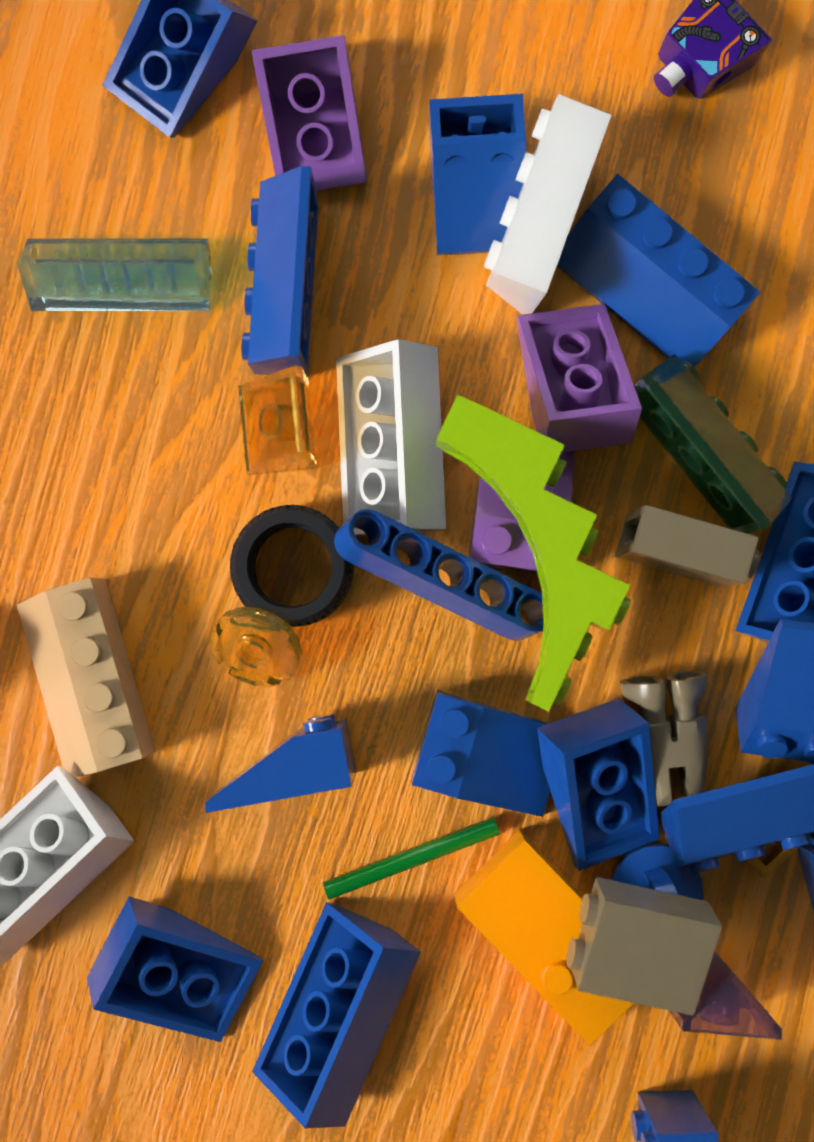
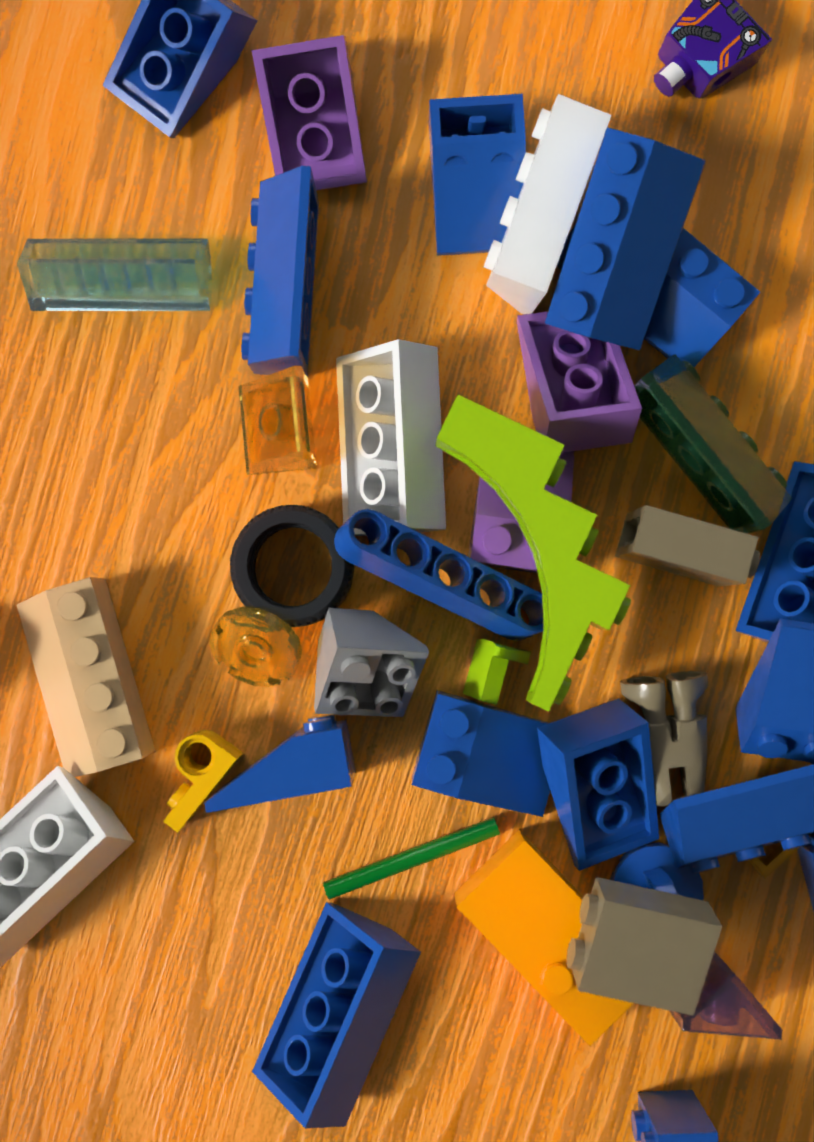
(170, 972): blue slope -> none
(205, 778): none -> yellow plate
(365, 665): none -> light grey slope
(489, 669): none -> lime tile
(624, 239): none -> blue slope

